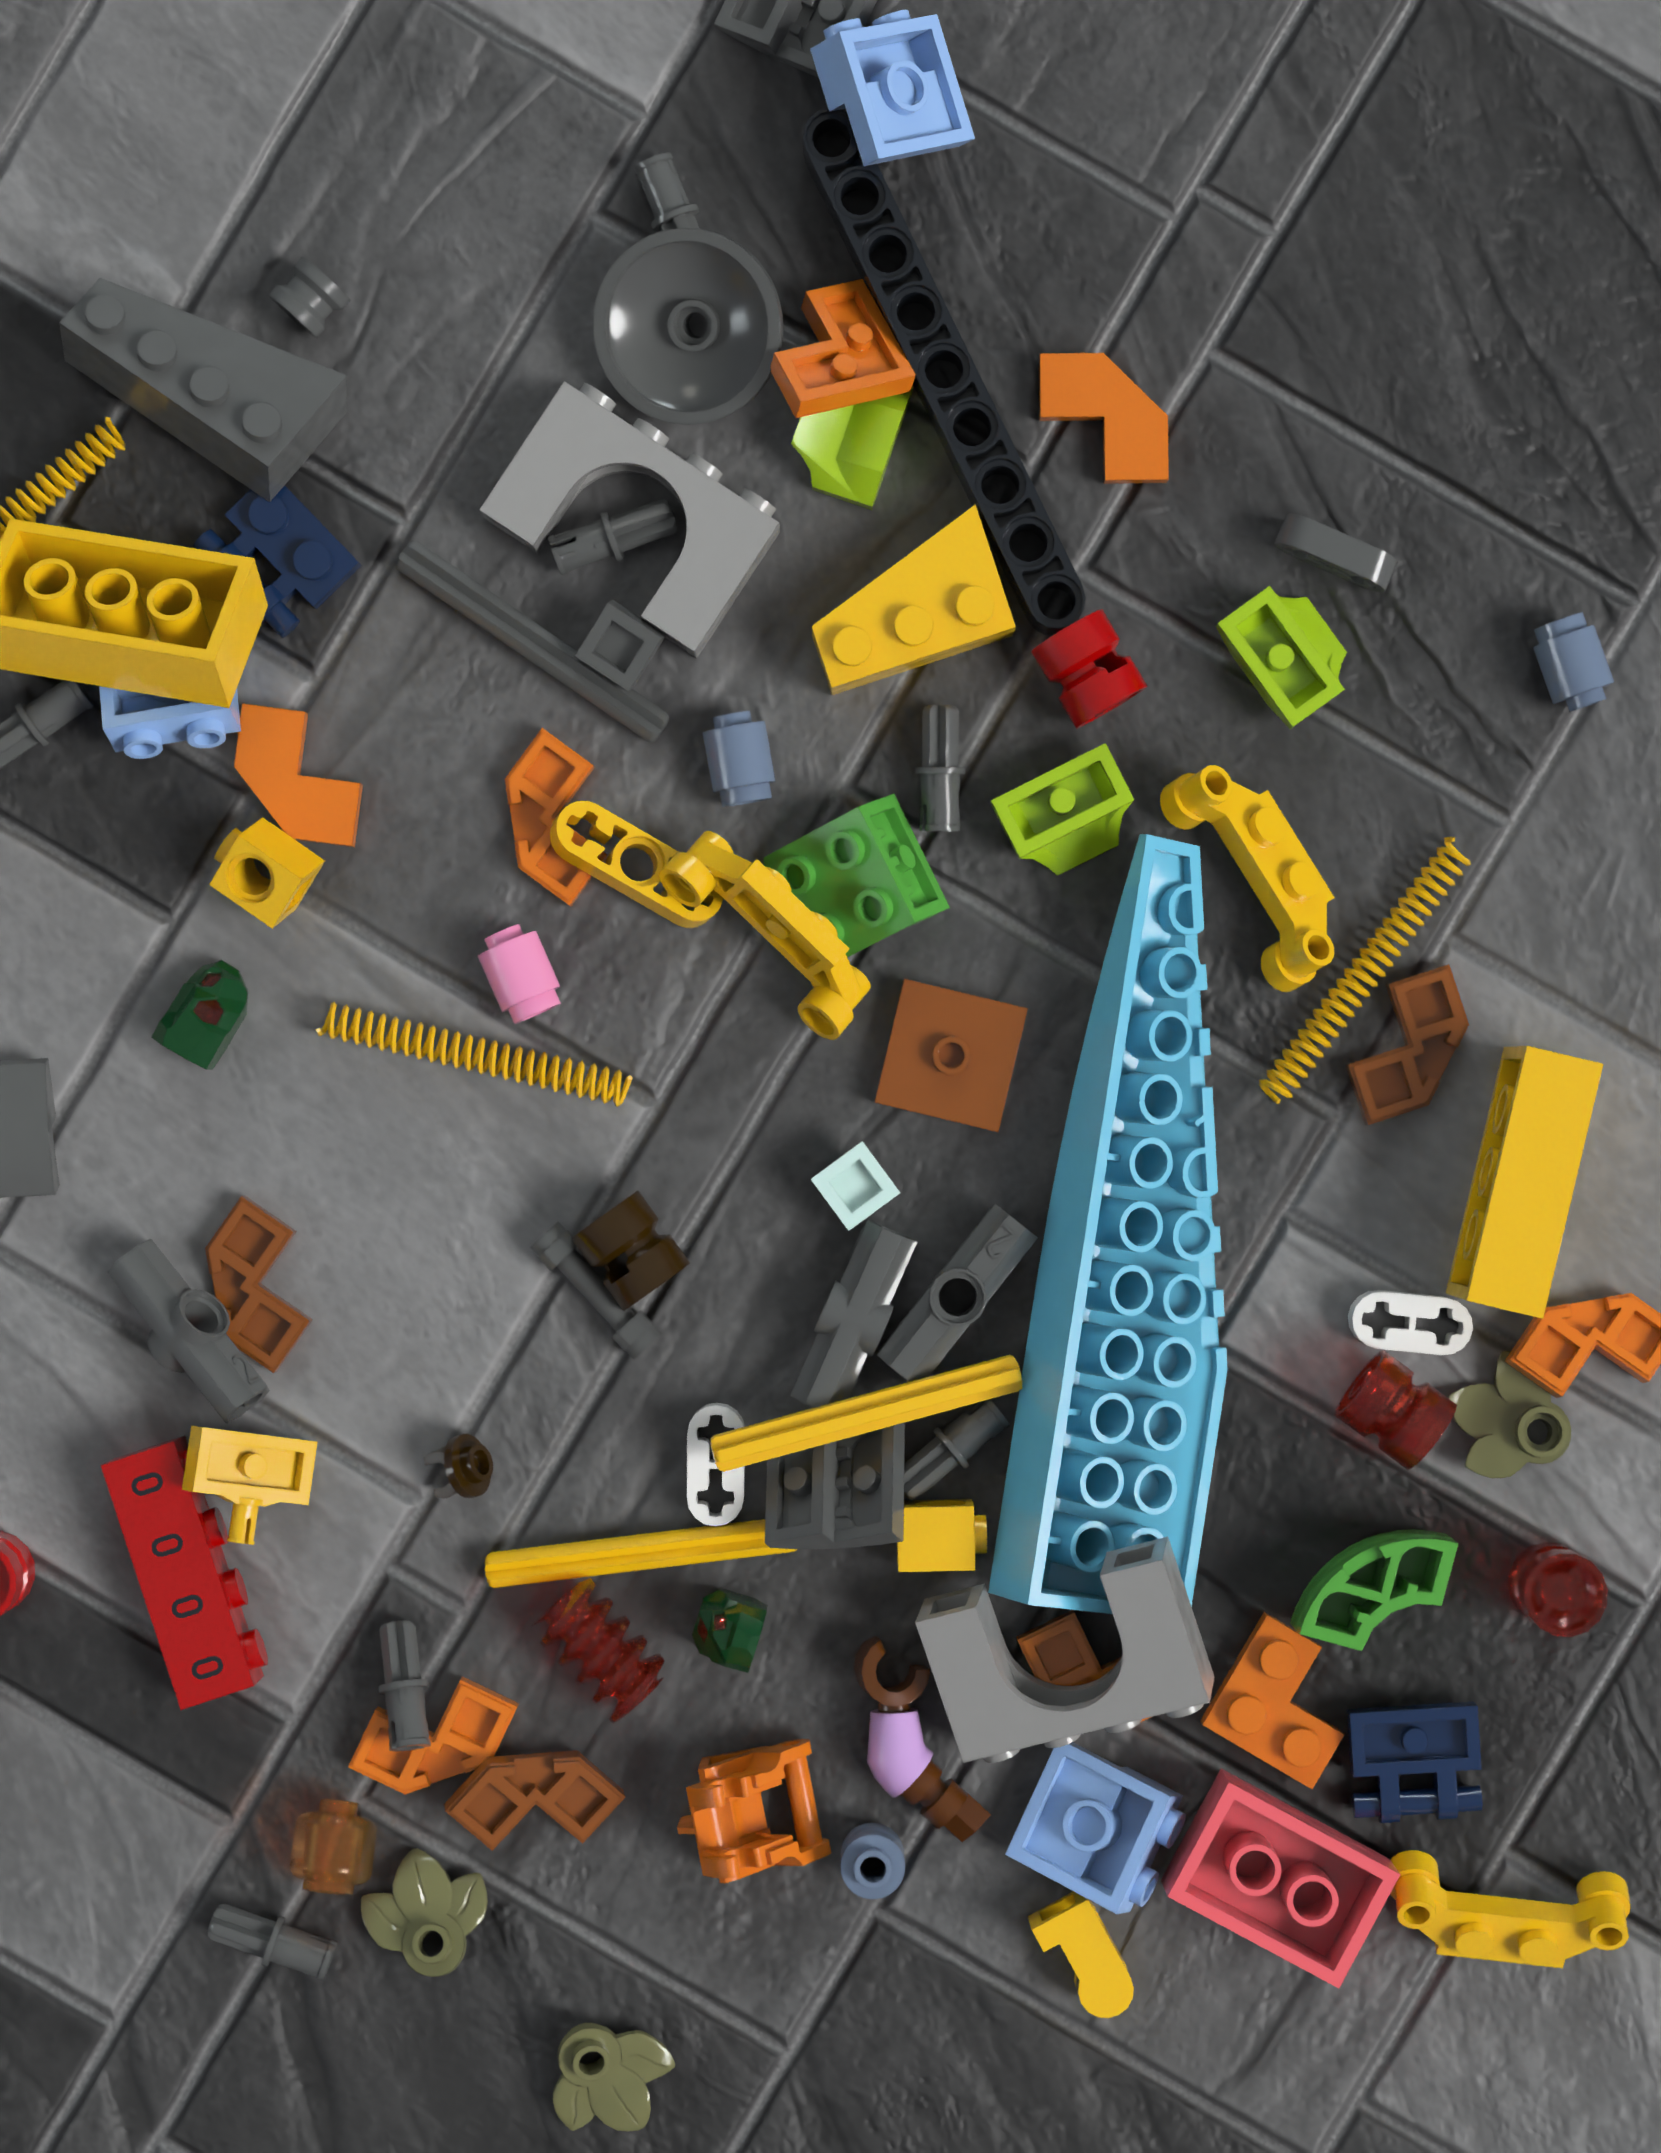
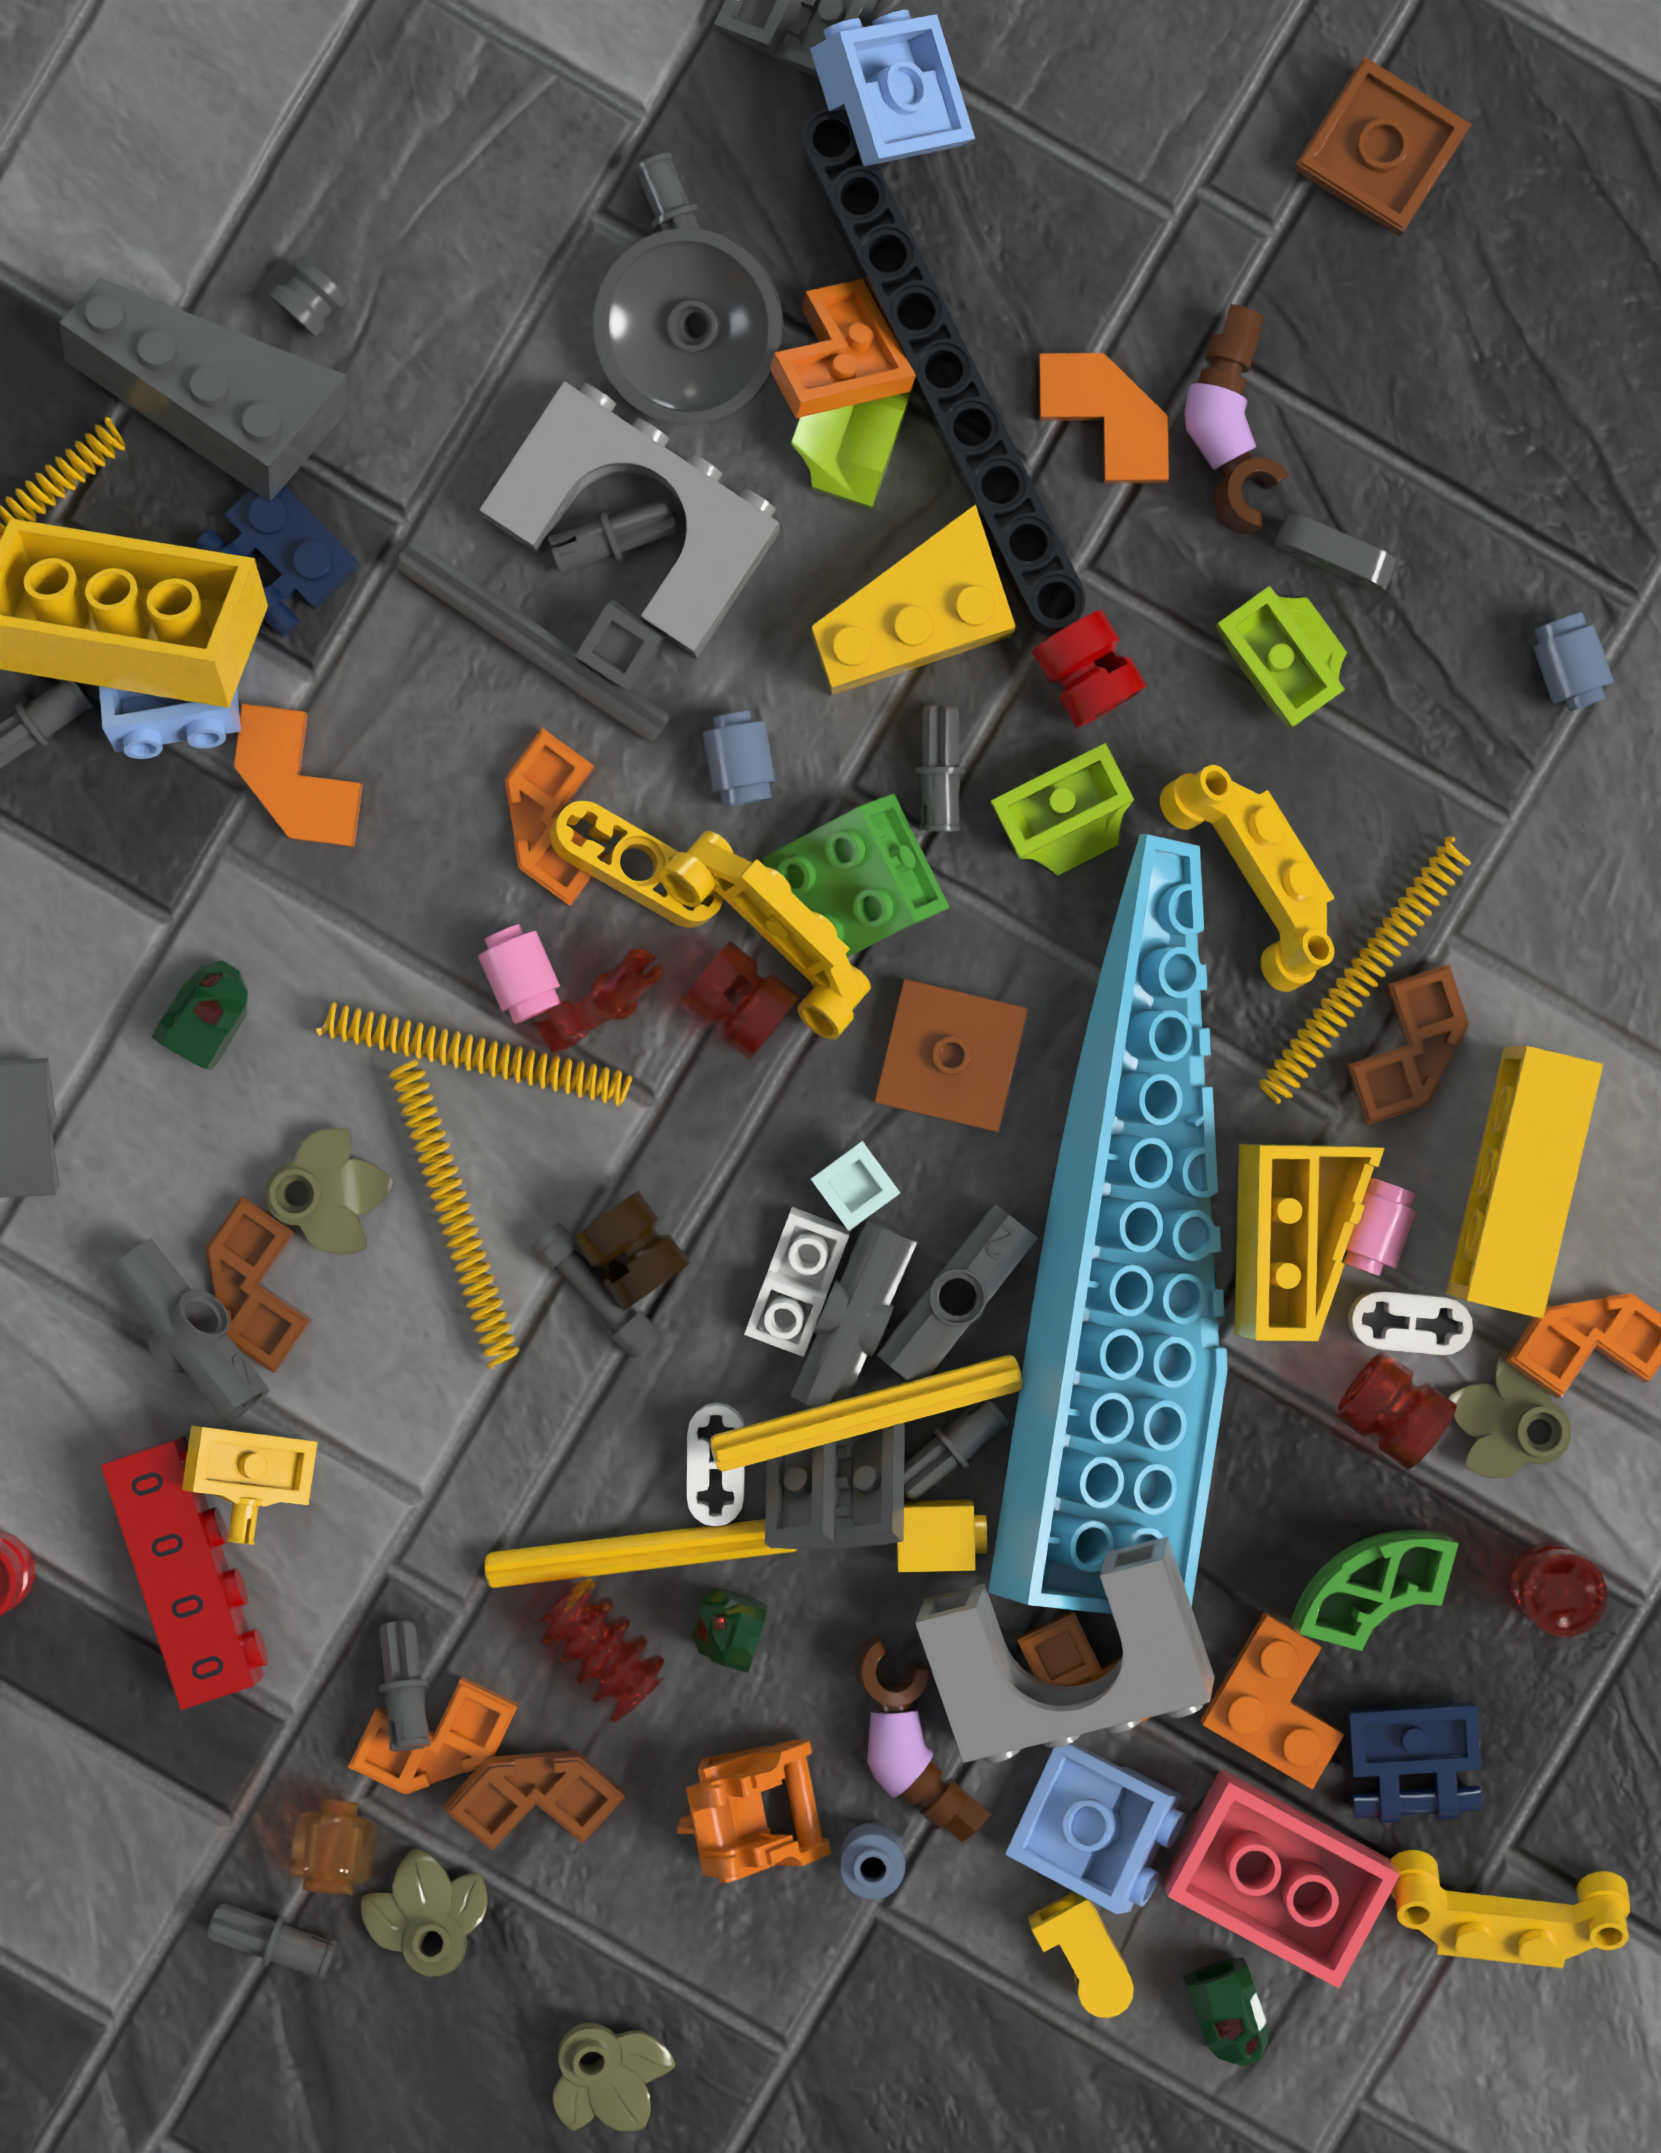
(288, 862): yellow brick -> none
(337, 1192): none -> olive plate
(450, 1217): none -> yellow piece
(466, 1467): dark brown plate -> none
(611, 997): none -> clear red piece
(757, 1015): none -> clear red wheel
(797, 1281): none -> white slope
(1219, 423): none -> reddish brown piece
(1229, 2011): none -> dark green rock
(1293, 1234): none -> yellow wedge
(1382, 146): none -> dark orange plate
(1382, 1228): none -> bright pink brick

